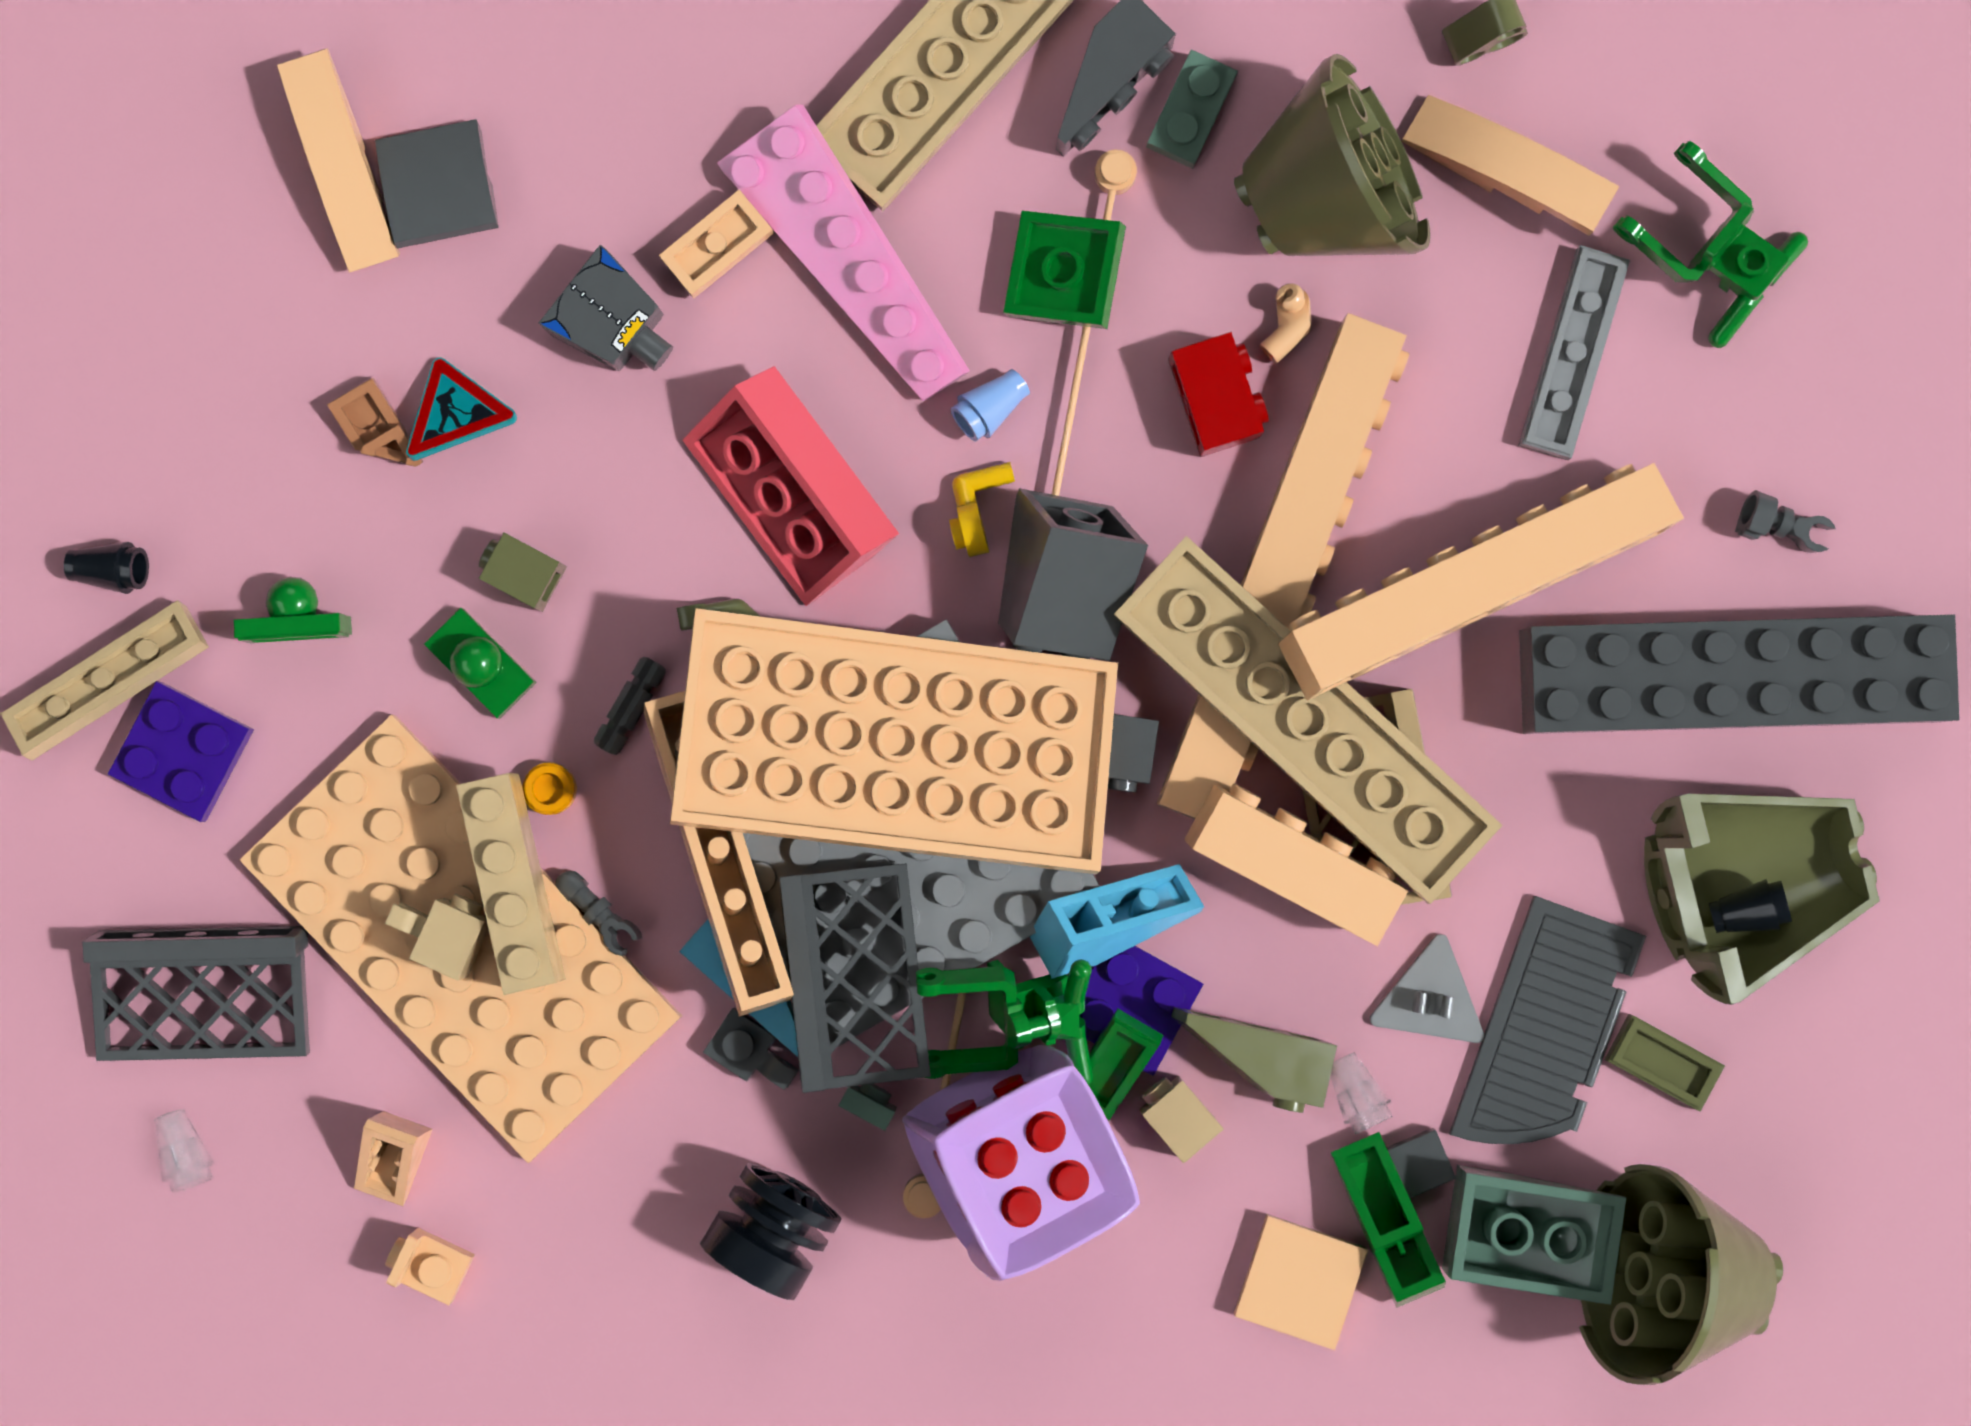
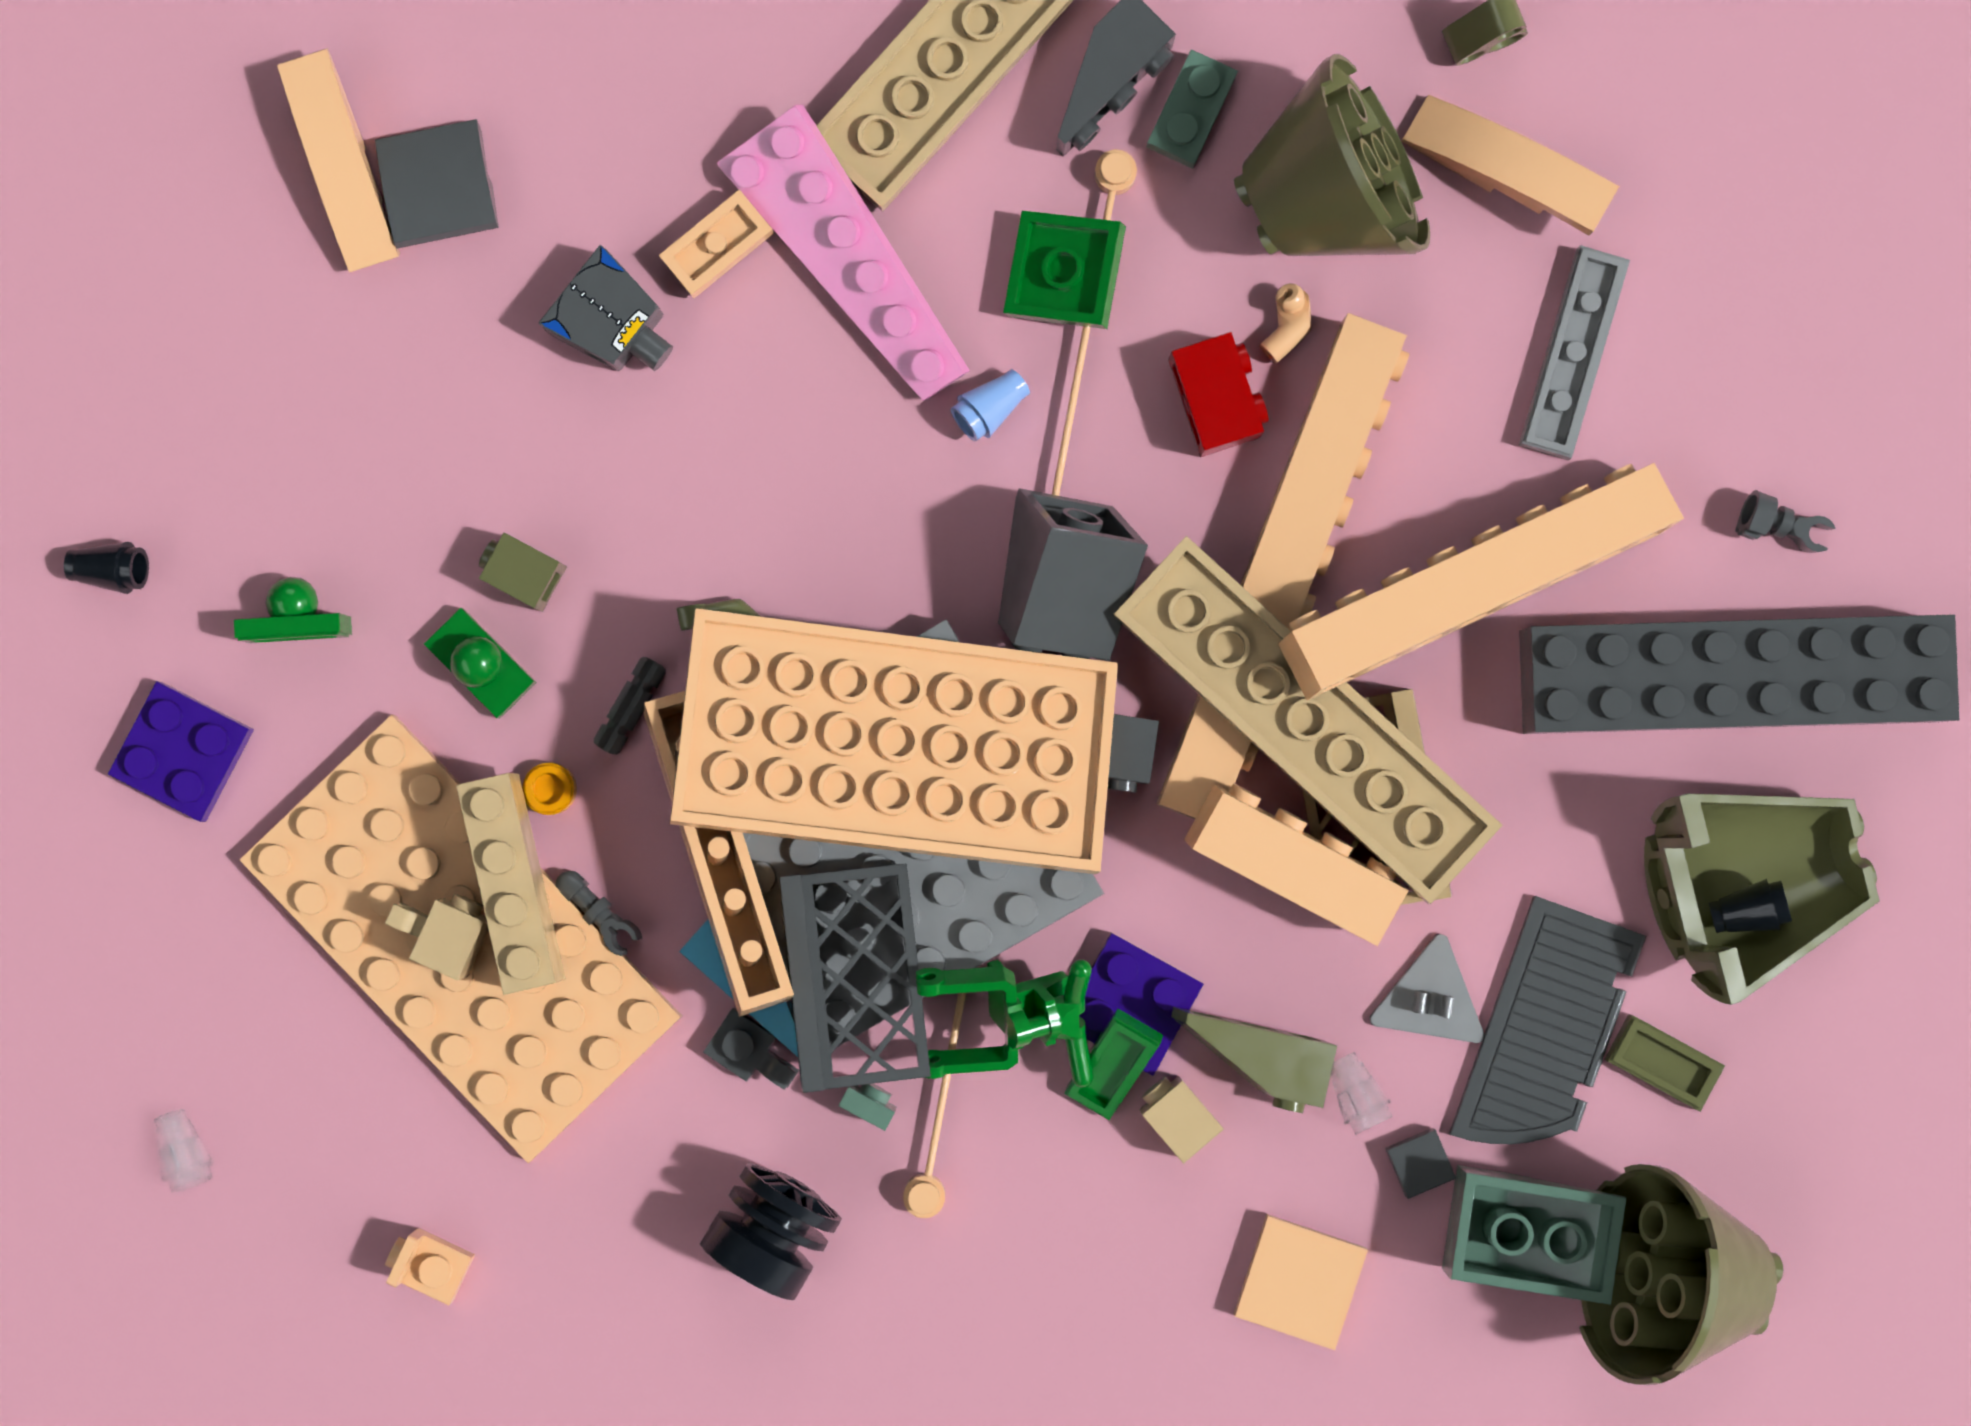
(104, 680): tan plate -> none
(190, 948): dark grey fence -> none
(372, 423): nougat slope -> none
(390, 1156): light nougat slope -> none
(454, 412): piece -> none
(789, 485): coral slope -> none
(968, 527): yellow plate -> none
(1022, 1162): lavender piece -> none
(1112, 918): medium azure slope -> none
(1388, 1220): green slope -> none
(1732, 253): green piece -> none

